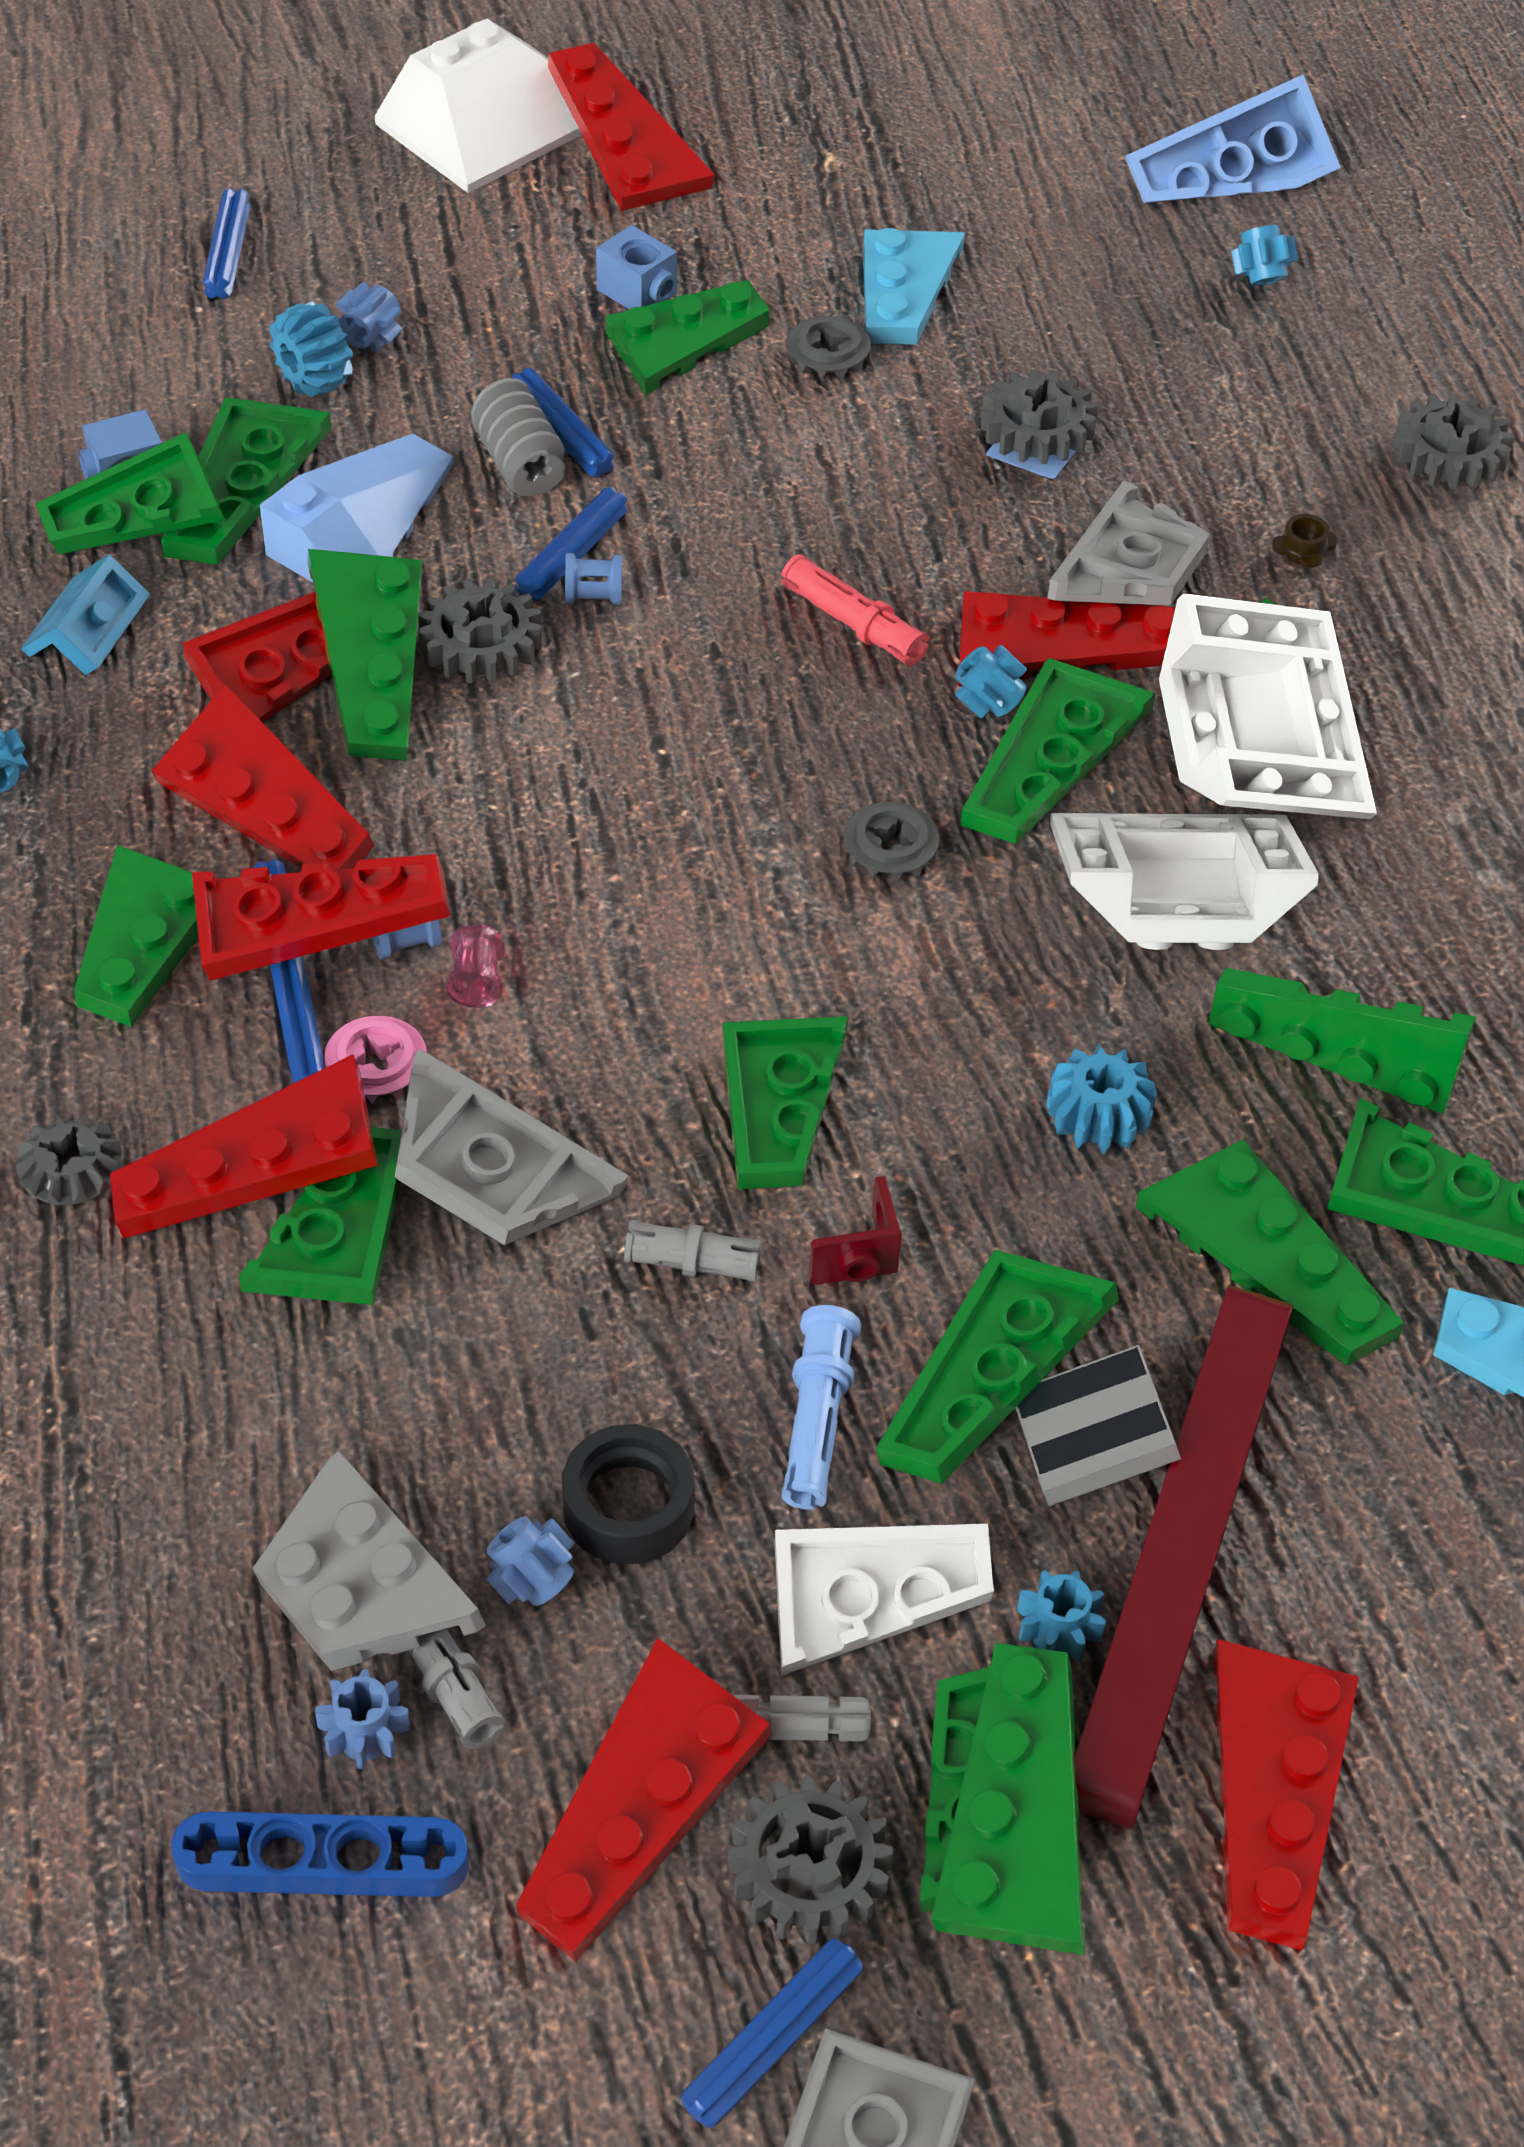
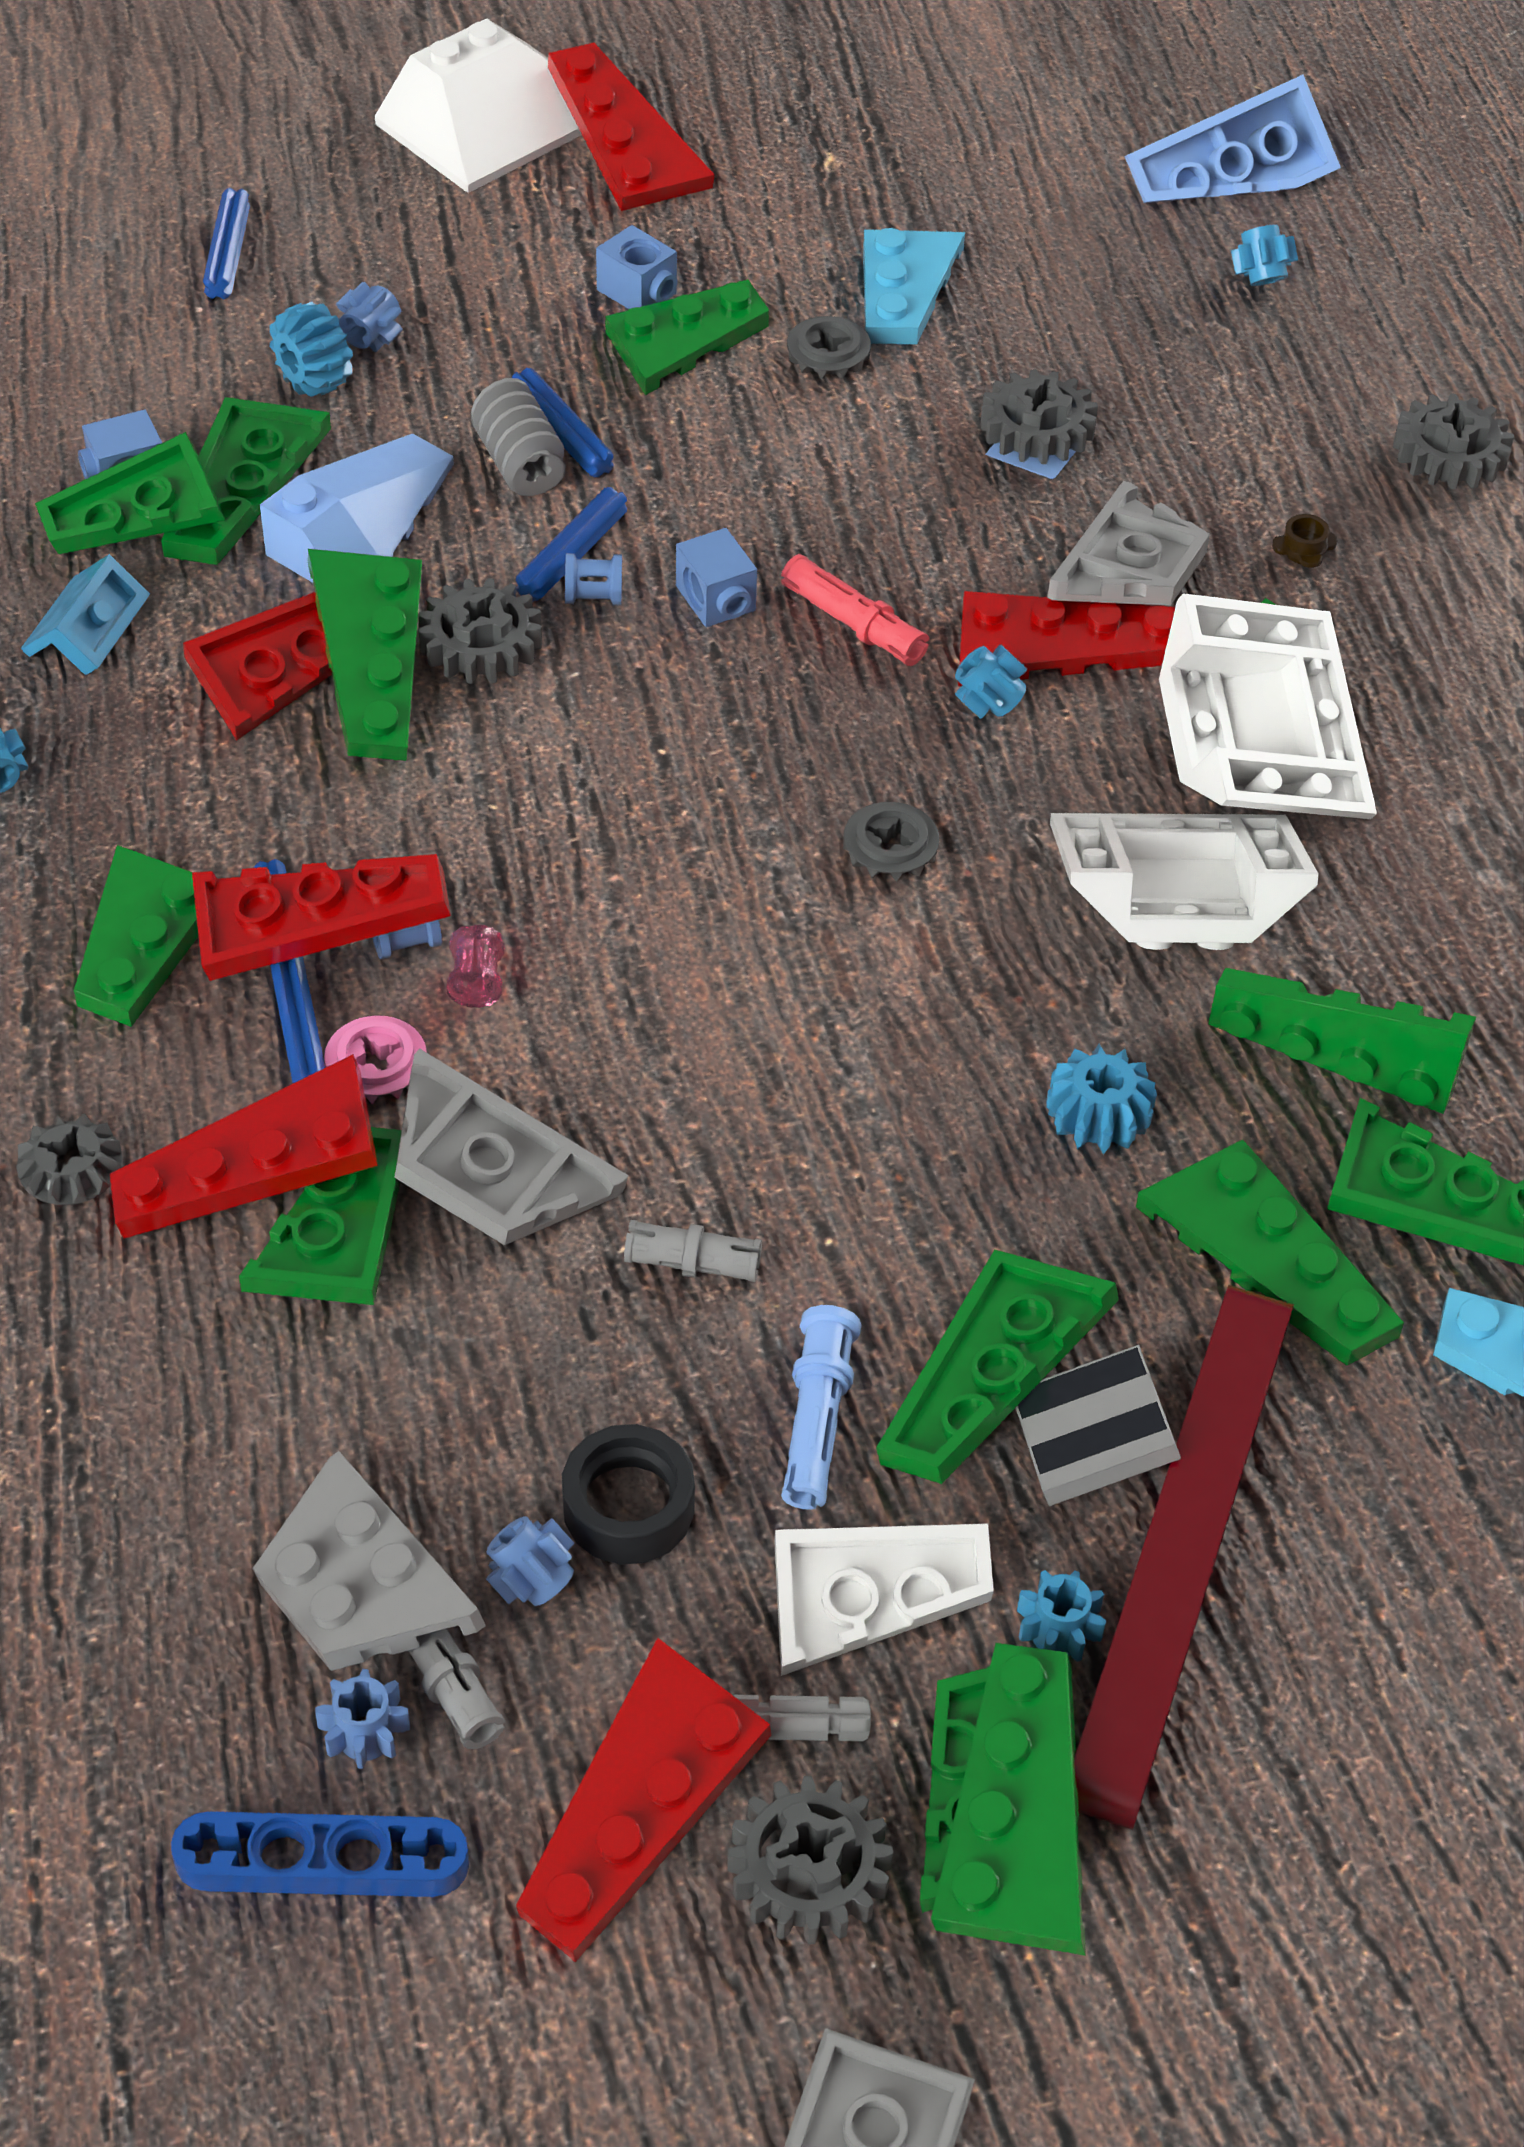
(257, 786): red wing -> none
(716, 577): none -> medium blue brick
(771, 2033): blue axle -> none
(778, 1094): green wing -> none
(860, 1254): dark red bracket -> none
(1050, 745): green wing -> none
(1279, 1777): red wing -> none

